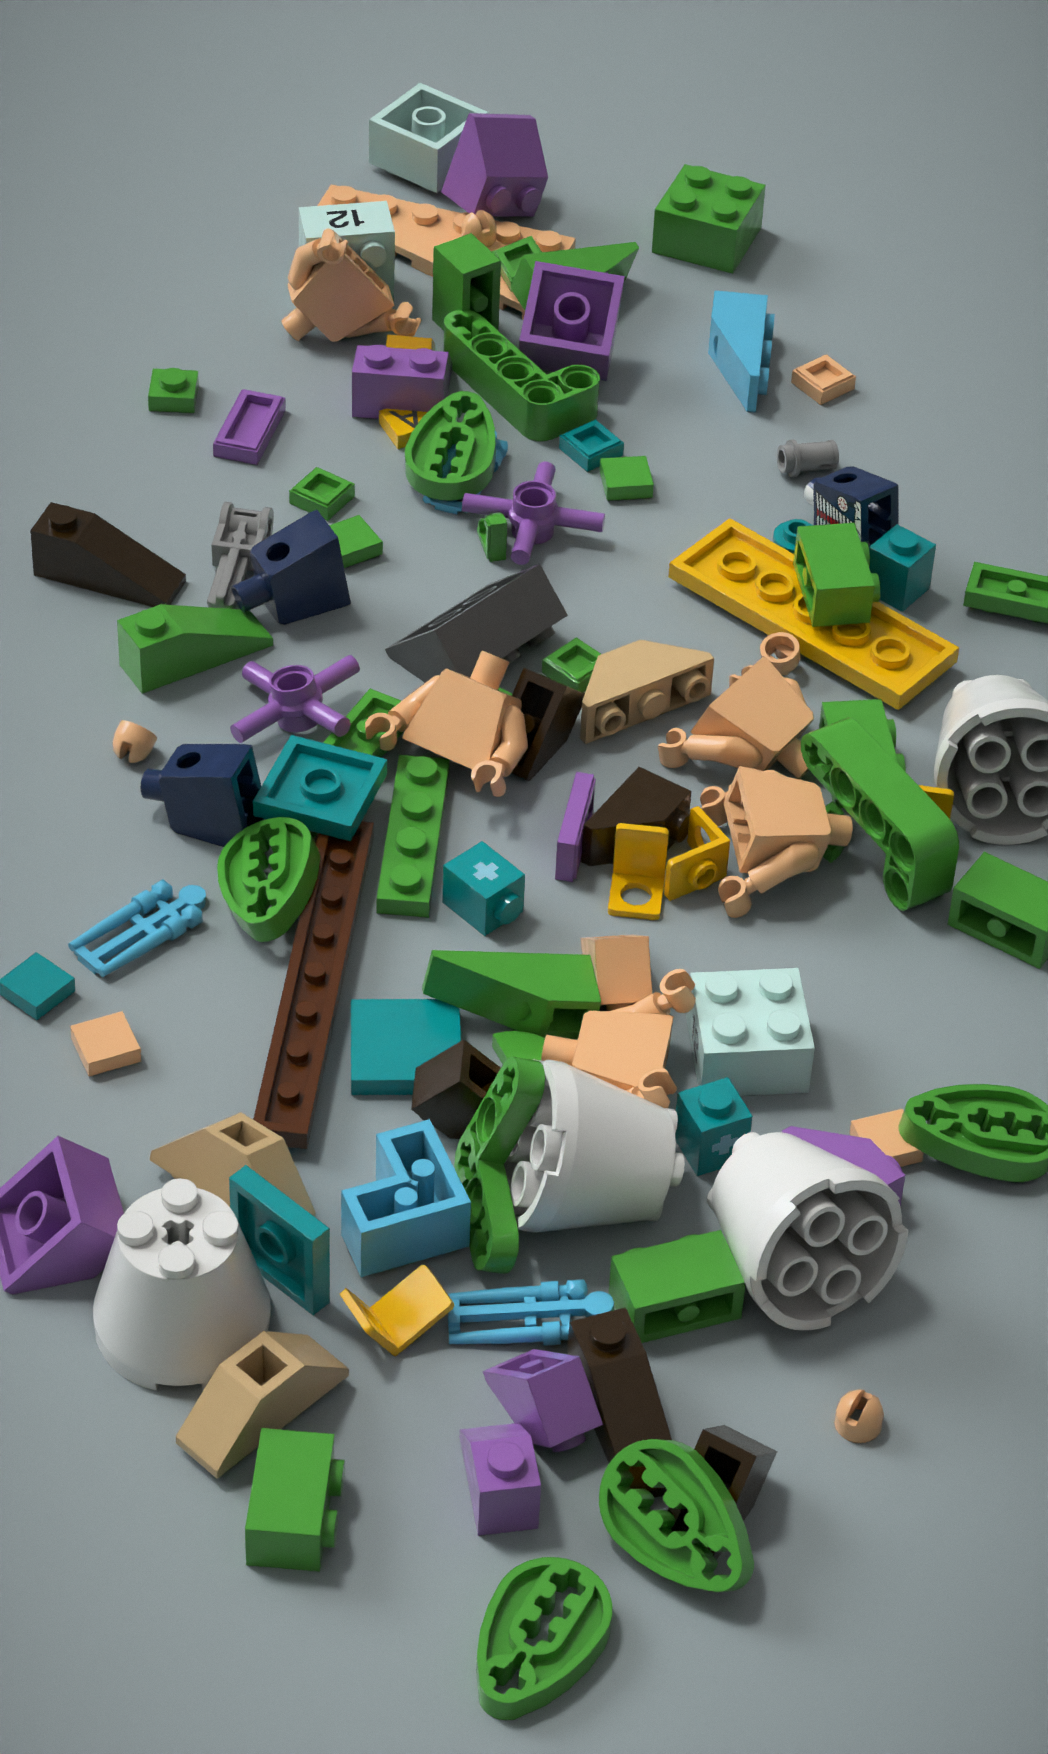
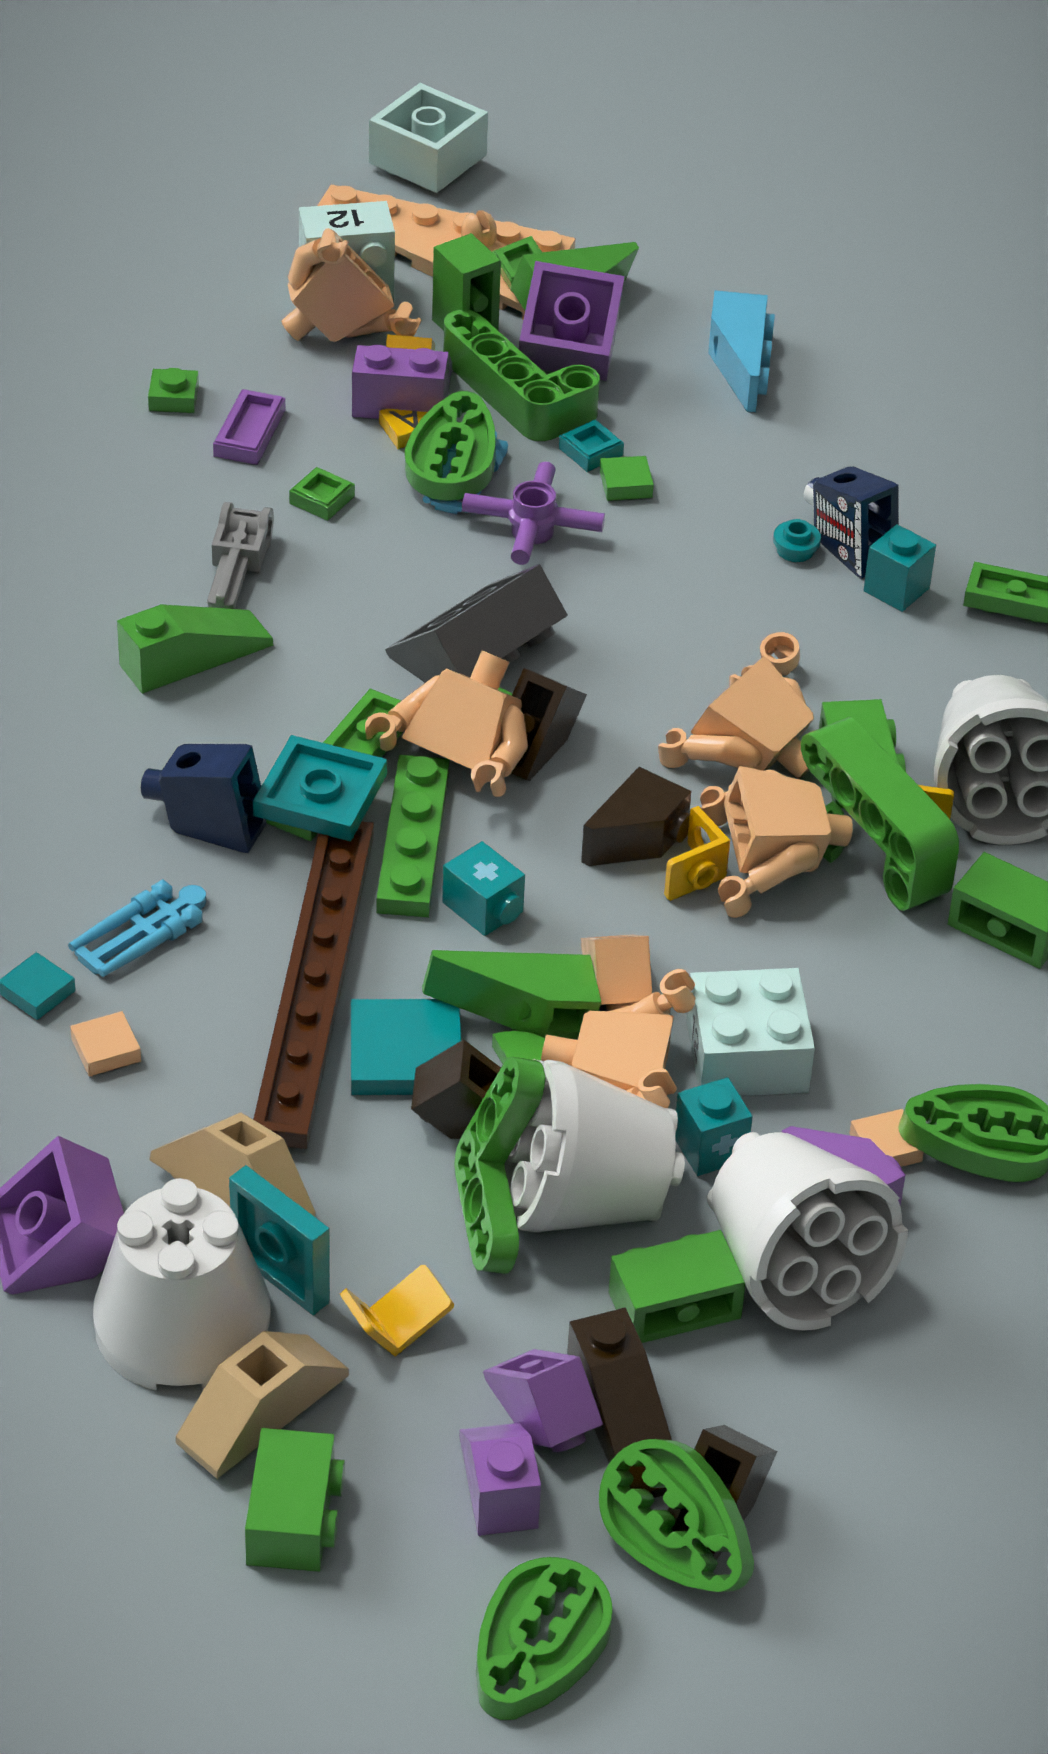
(99, 557): dark brown slope -> none
(134, 739): light nougat hinge -> none
(286, 889): bright green piece -> none
(295, 698): medium lavender bar -> none
(296, 572): dark blue torso -> none
(357, 540): bright green tile -> none
(411, 1208): medium azure brick -> none
(493, 536): bright green tile -> none
(498, 166): medium lavender slope -> none
(556, 1299): medium azure piece -> none
(571, 664): bright green tile -> none
(578, 812): medium lavender tile -> none
(638, 864): yellow bracket -> none
(641, 684): tan slope -> none
(708, 218): bright green brick -> none
(760, 586): yellow plate -> none
(796, 457): light grey pin -> none
(823, 379): light nougat tile -> none
(835, 574): bright green brick -> none
(869, 1422): light nougat hinge -> none

